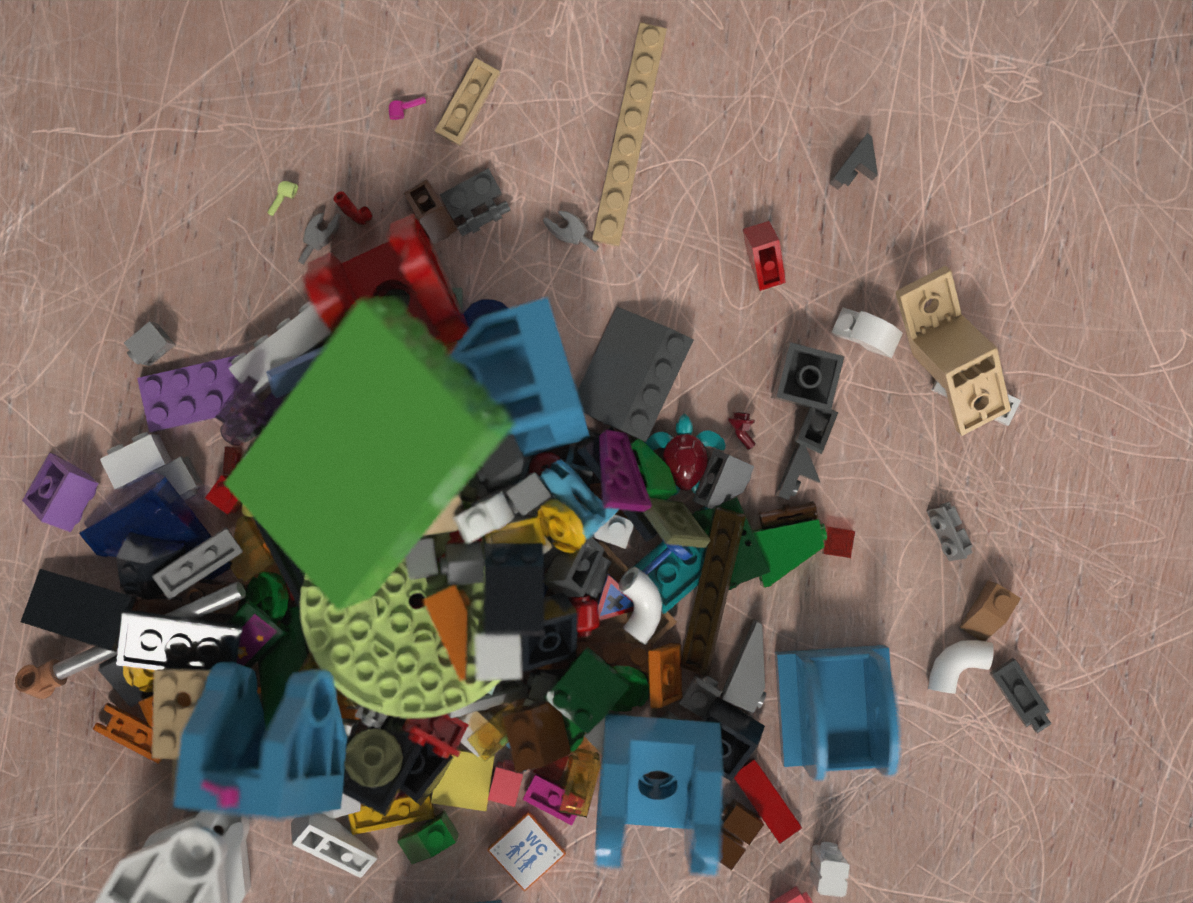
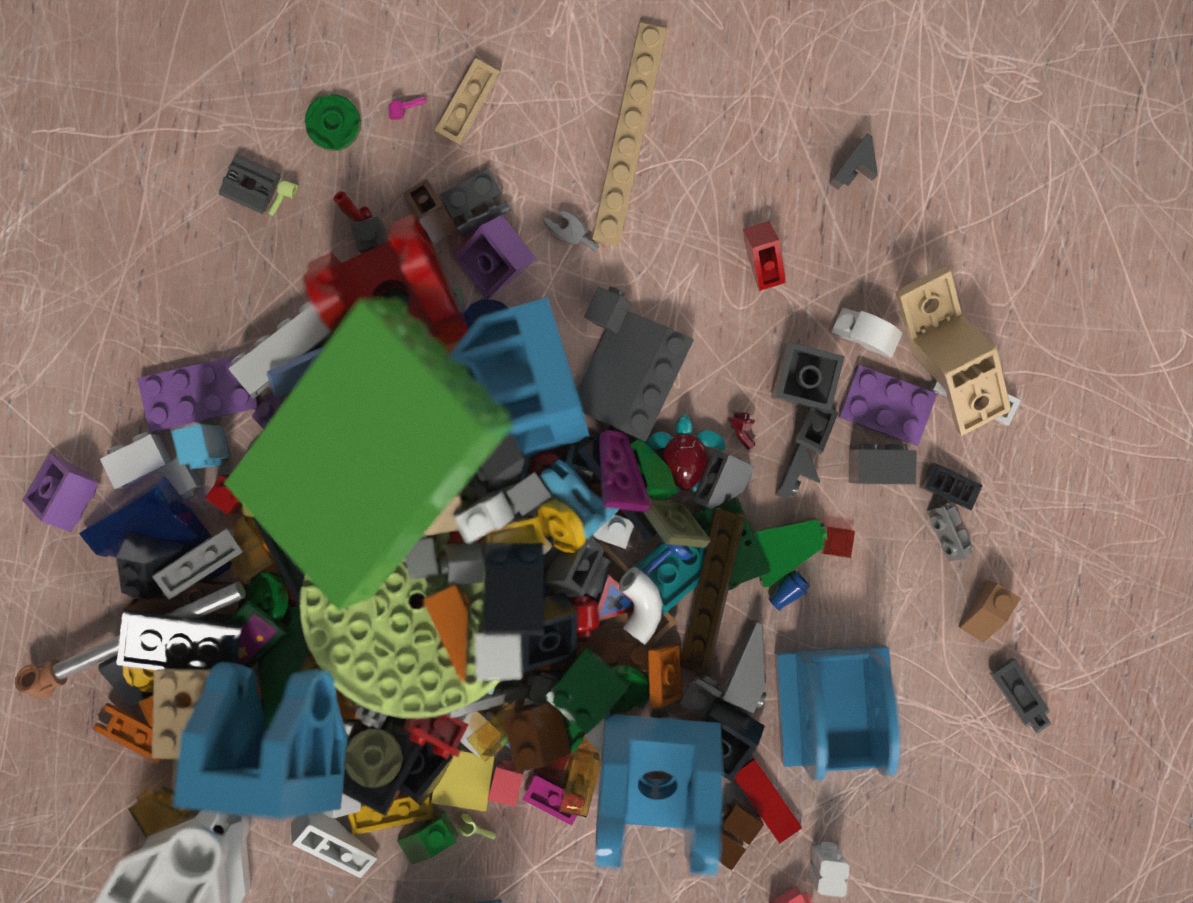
(77, 609): black tile -> none
(148, 344): light grey brick -> none
(156, 810): none -> clear yellow slope
(201, 446): none -> medium azure brick
(227, 796): dark pink hand -> none
(232, 458): clear red tile -> none
(236, 177): none -> dark grey piece
(242, 414): clear purple plate -> none
(316, 238): light grey hand -> none
(332, 122): none -> green tile
(369, 234): none -> dark grey brick
(472, 828): none -> yellowish green hand
(494, 256): none -> medium lavender slope
(526, 850): white tile -> none
(608, 309): none -> dark grey brick
(788, 515): reddish brown pin -> none
(789, 590): none -> blue cone
(886, 466): none -> dark grey brick
(887, 405): none -> medium lavender plate
(931, 477): none -> black slope
(956, 659): white cylinder -> none

